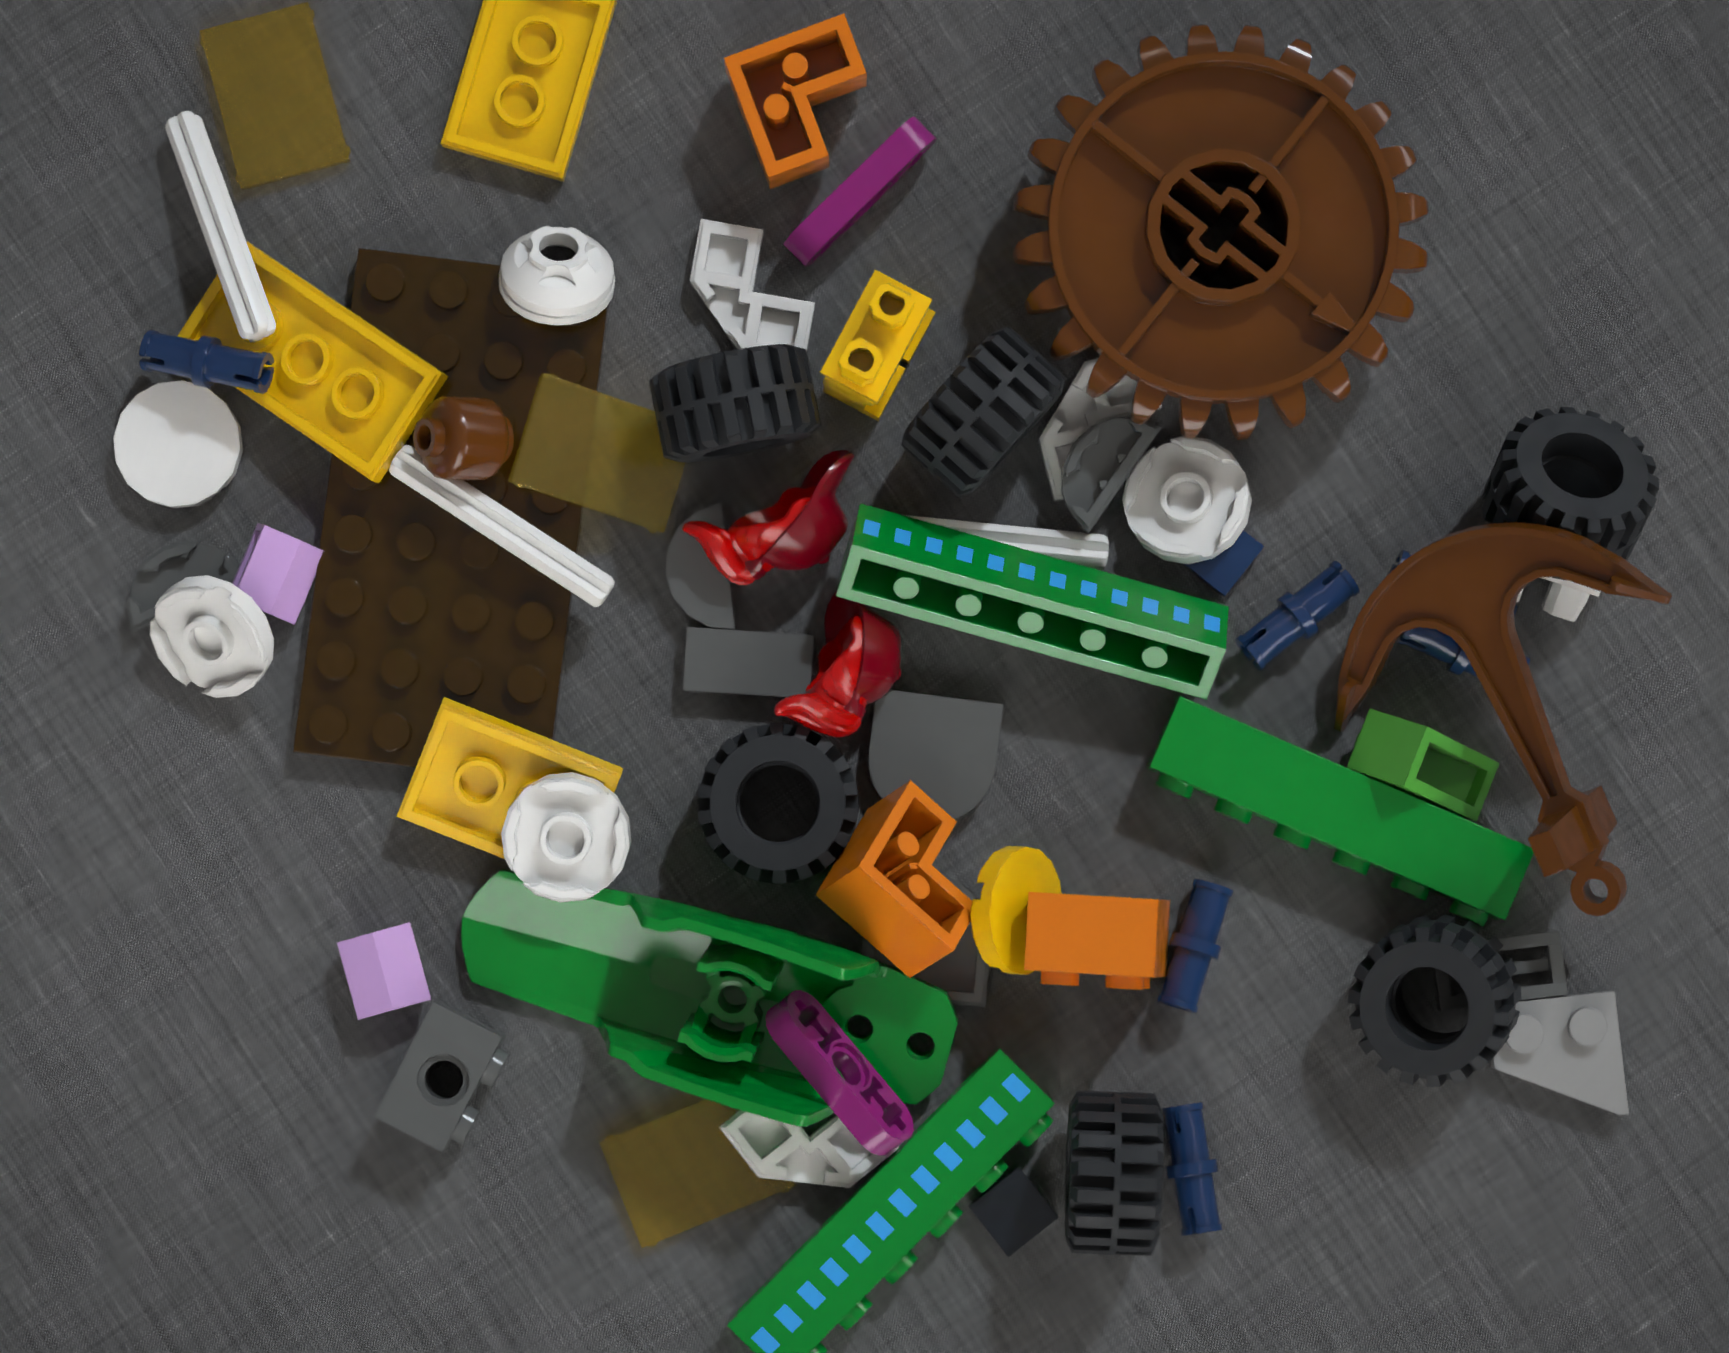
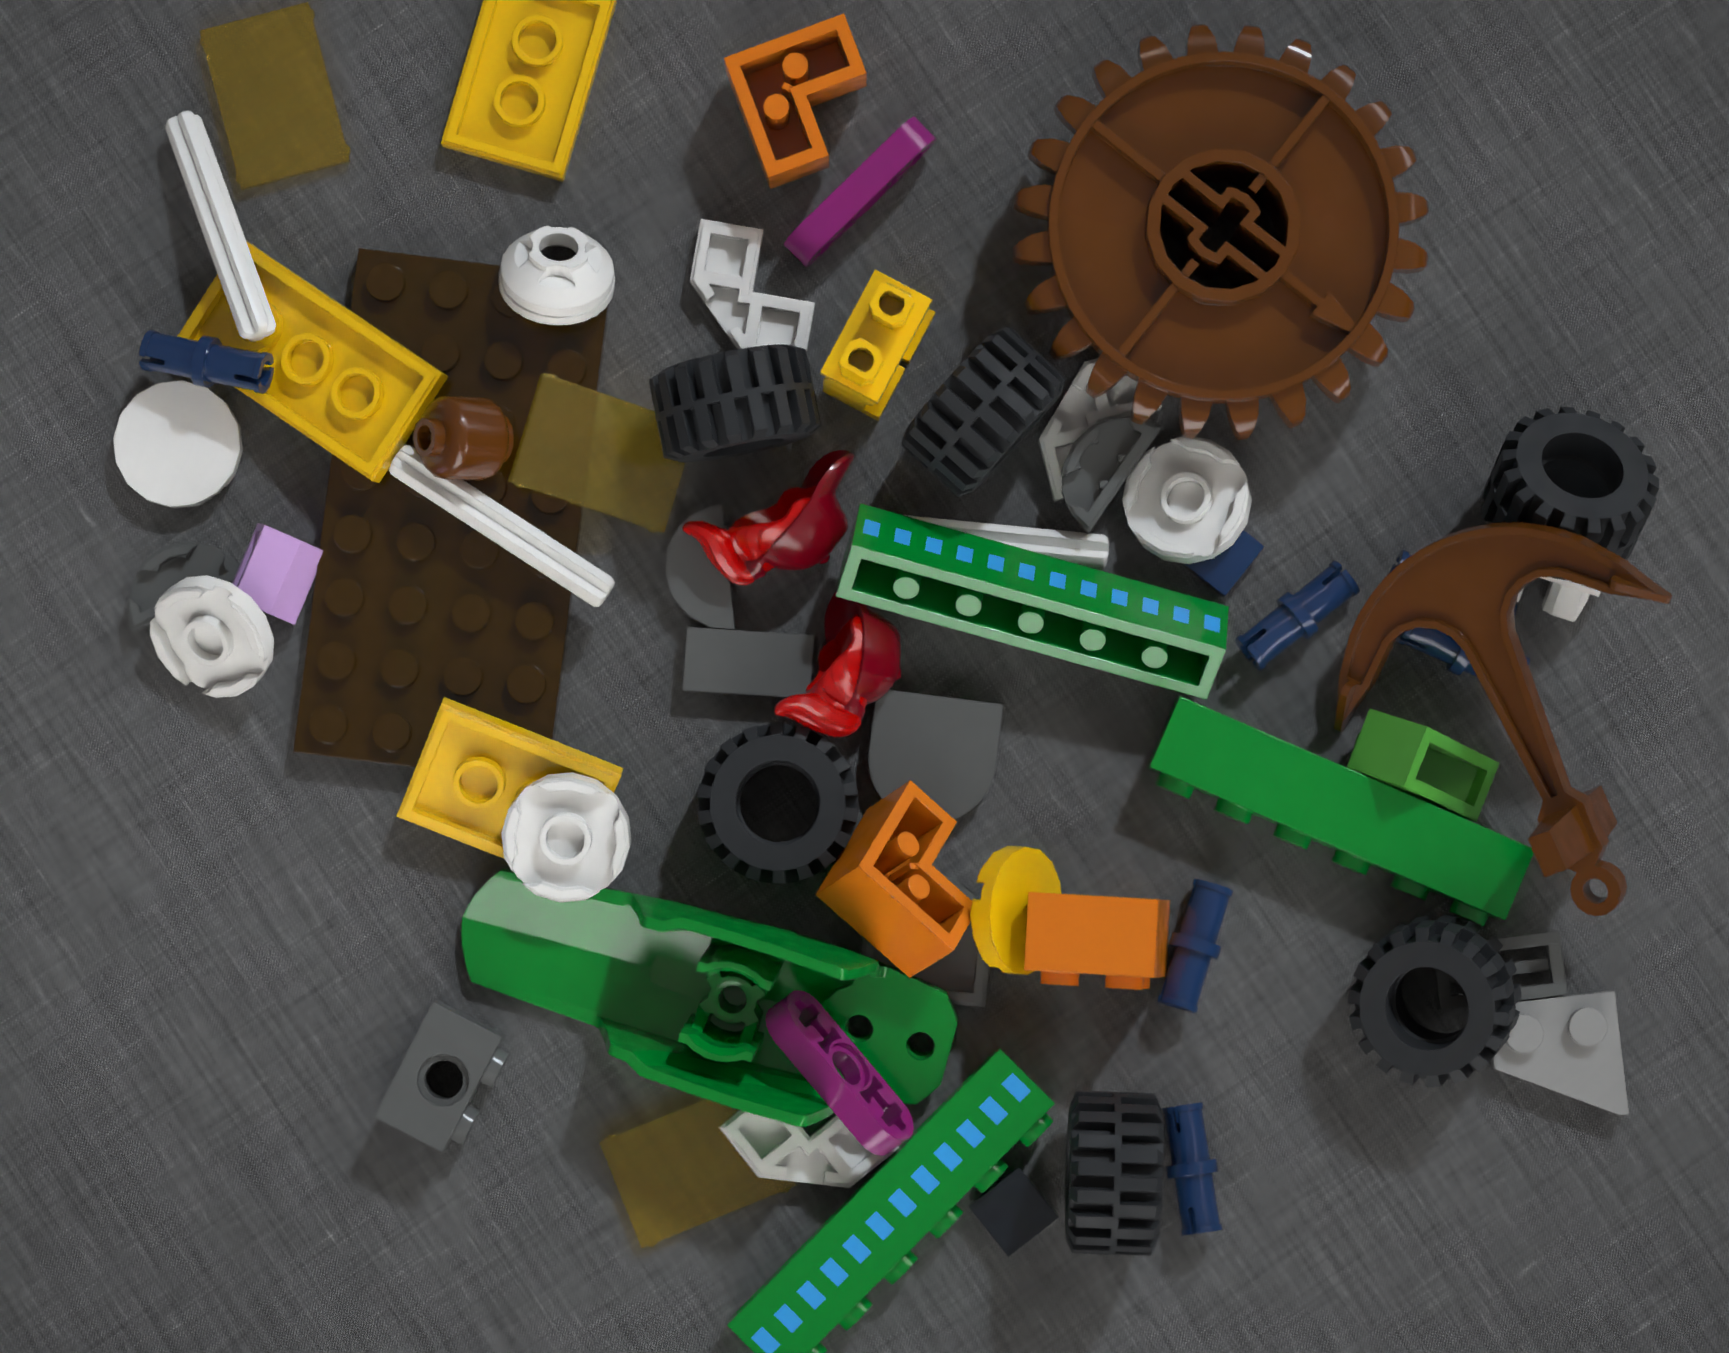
(384, 971): lavender piece -> none

